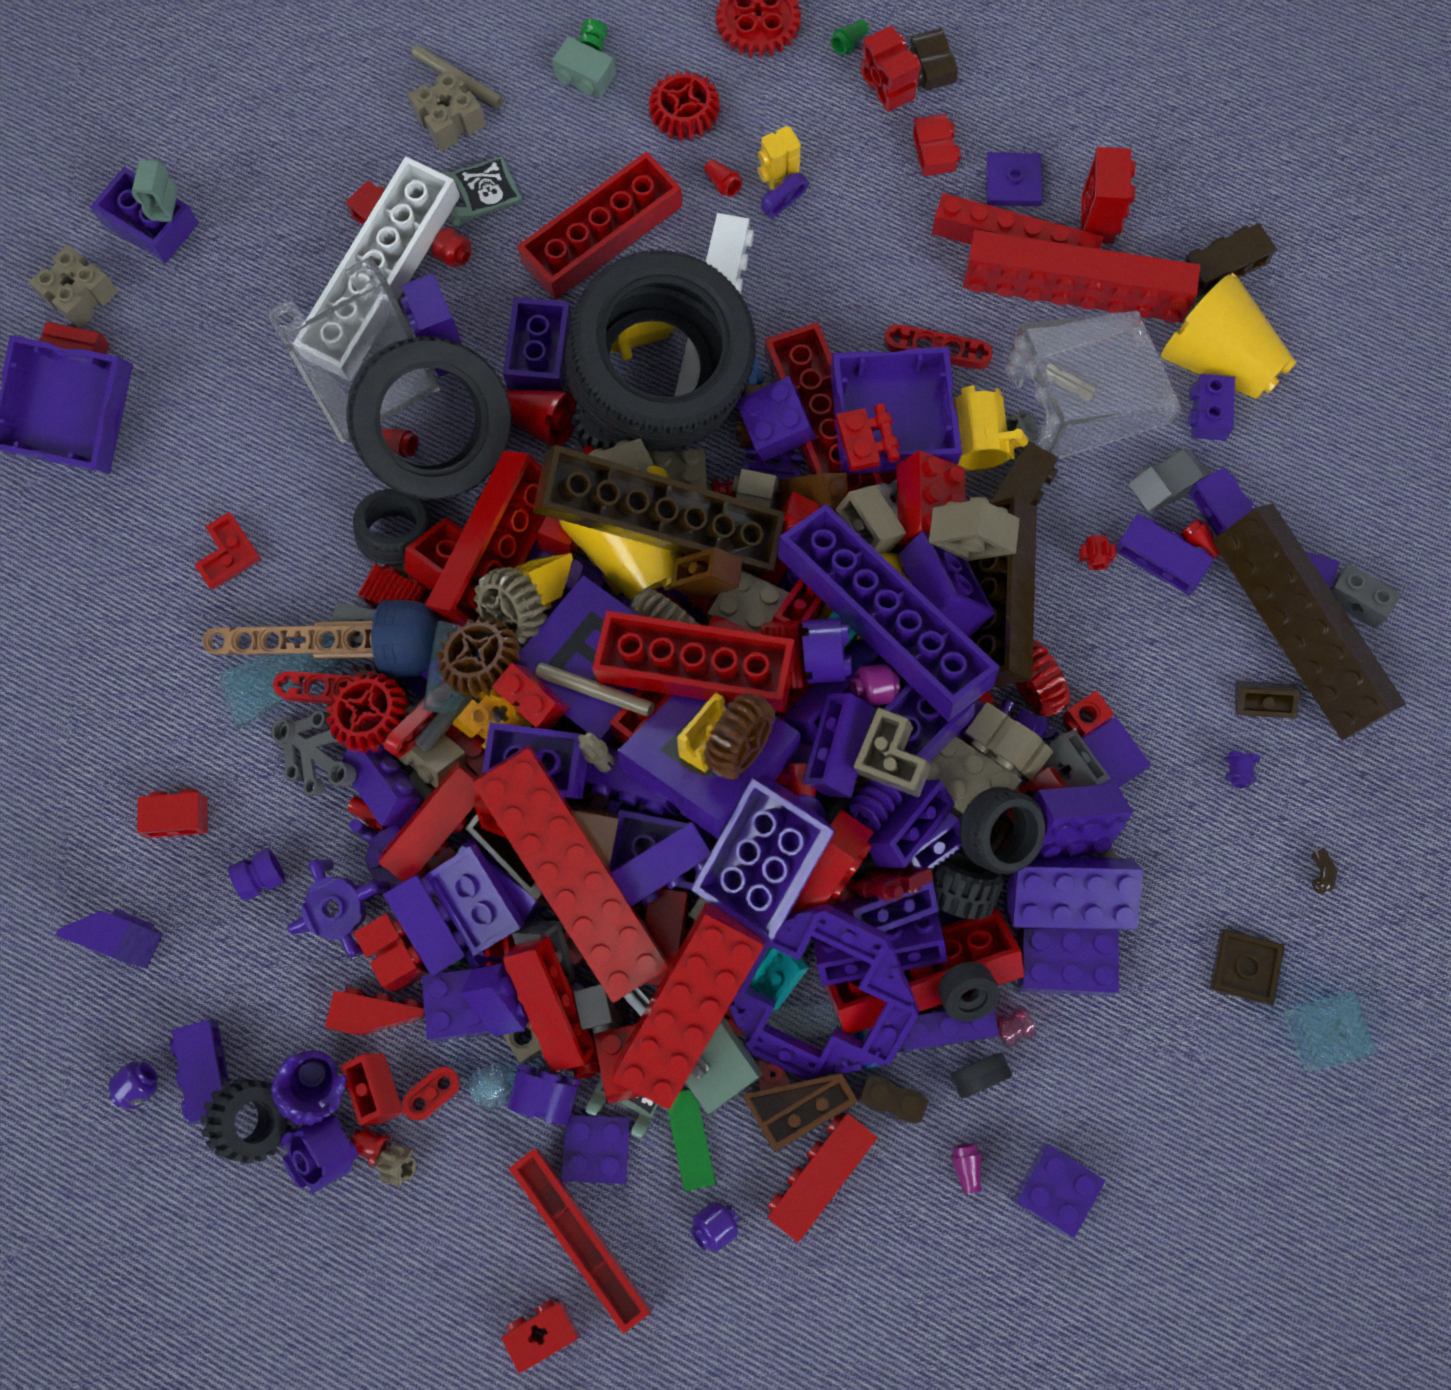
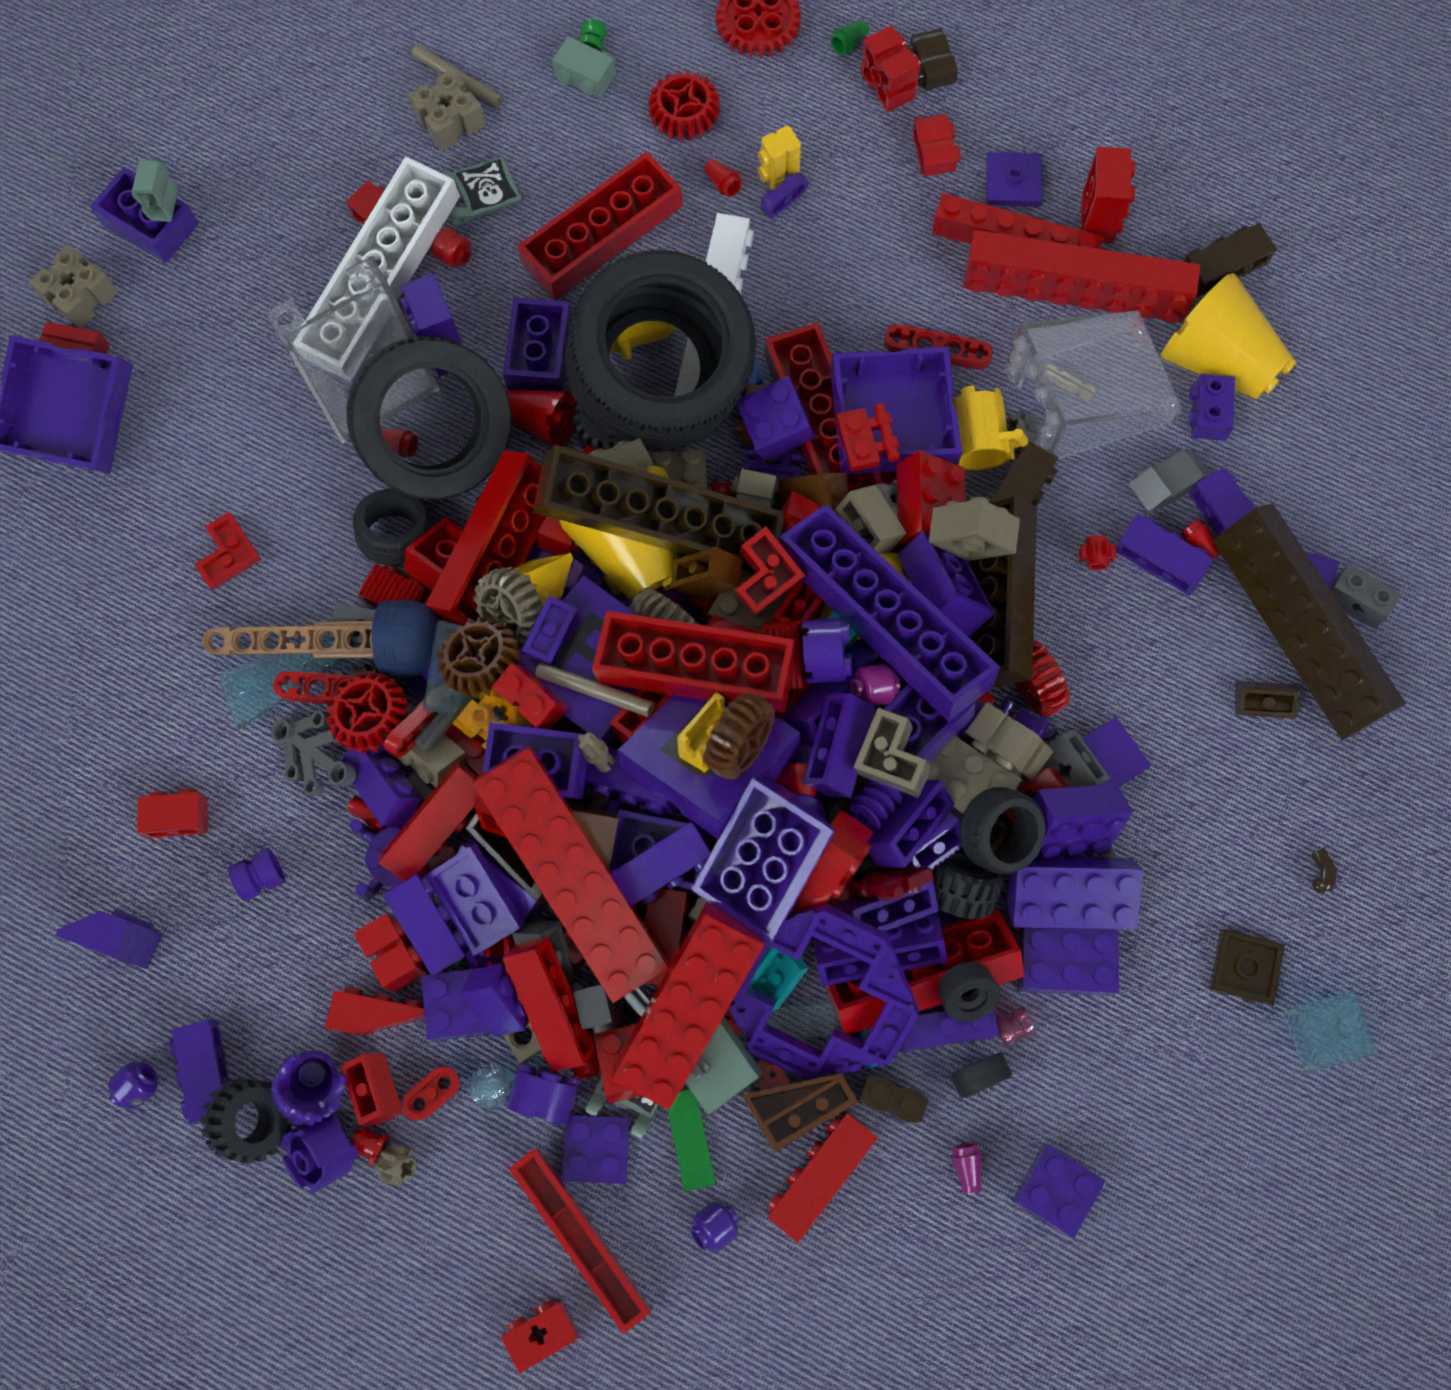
(350, 901): dark purple plate -> none
(549, 630): none -> dark purple plate
(774, 572): none -> red brick
(1093, 705): red brick -> none
(1241, 769): dark purple brick -> none

